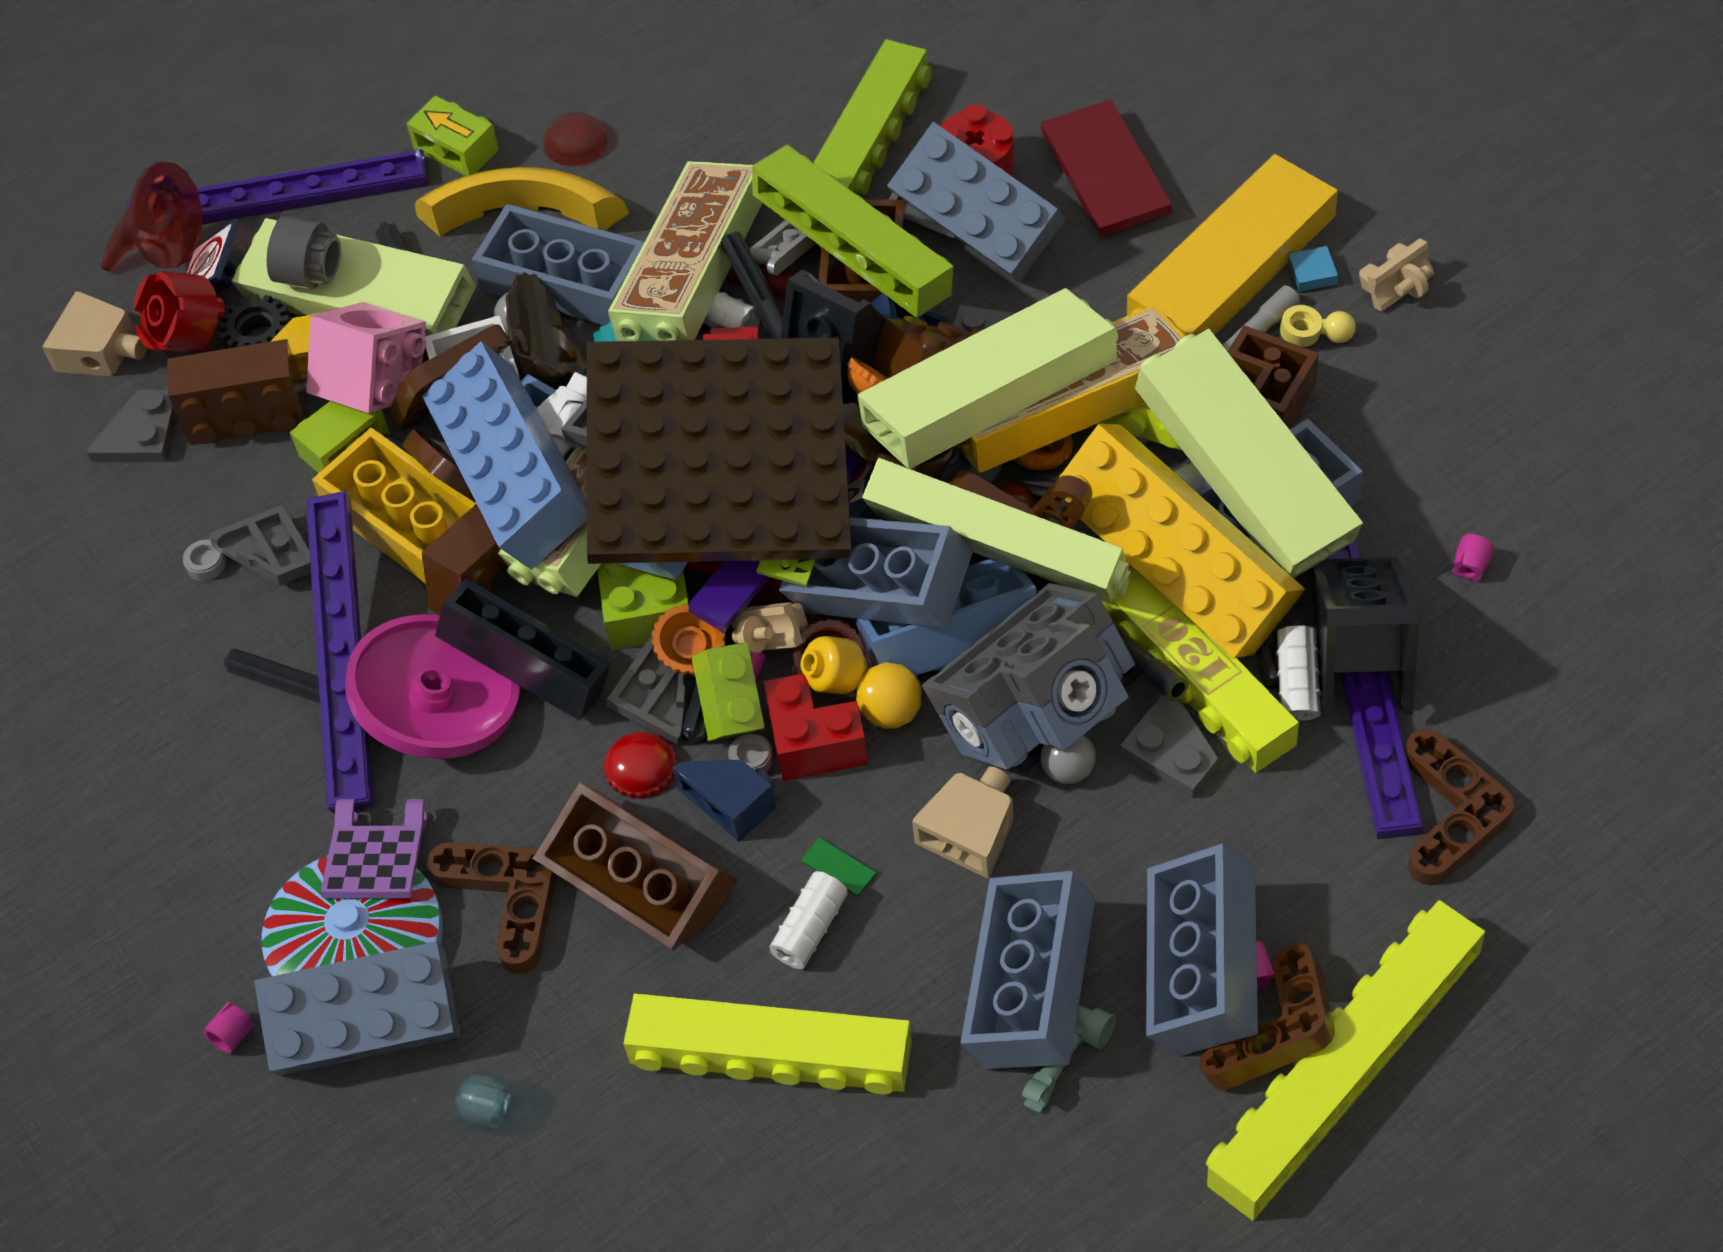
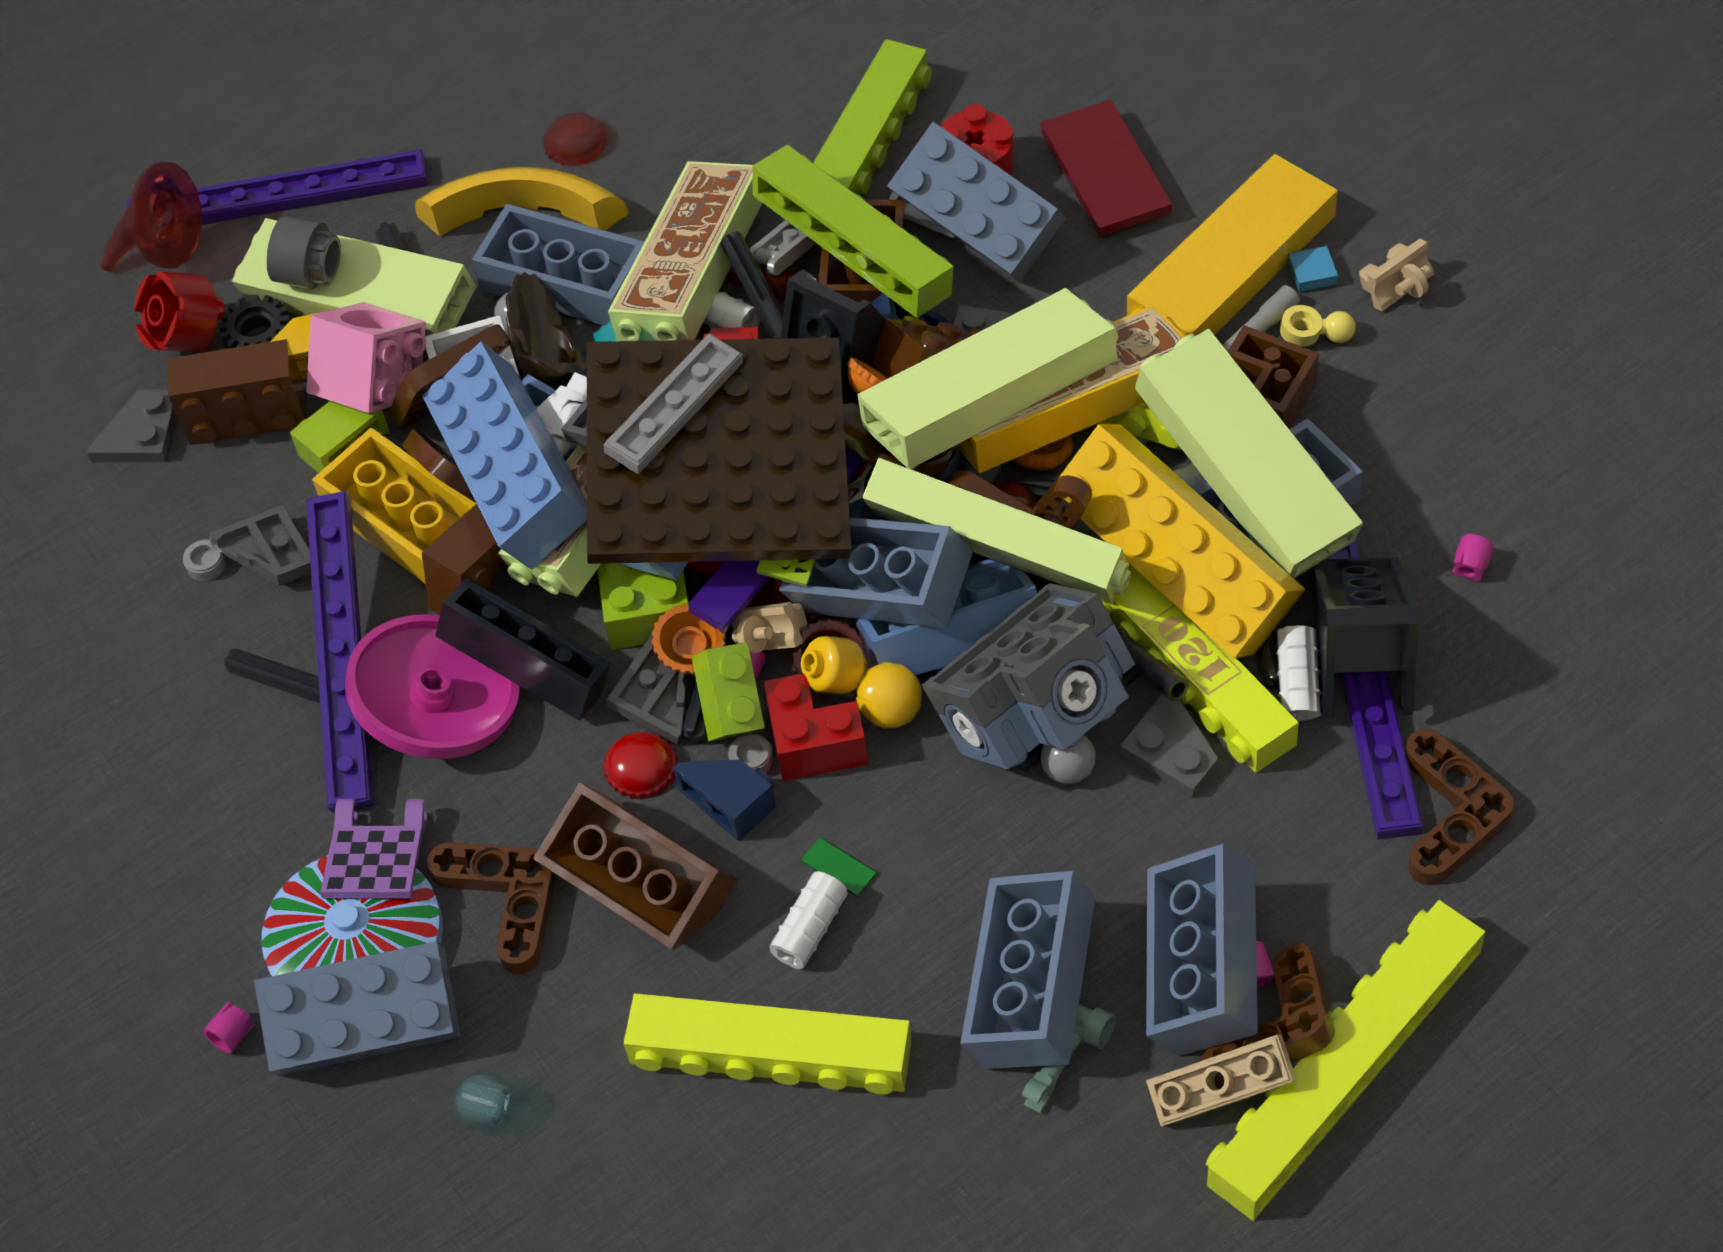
(92, 338): tan torso -> none
(212, 254): piece -> none
(453, 136): lime brick -> none
(673, 403): none -> light grey tile
(967, 820): tan torso -> none
(1245, 1071): none -> tan tile

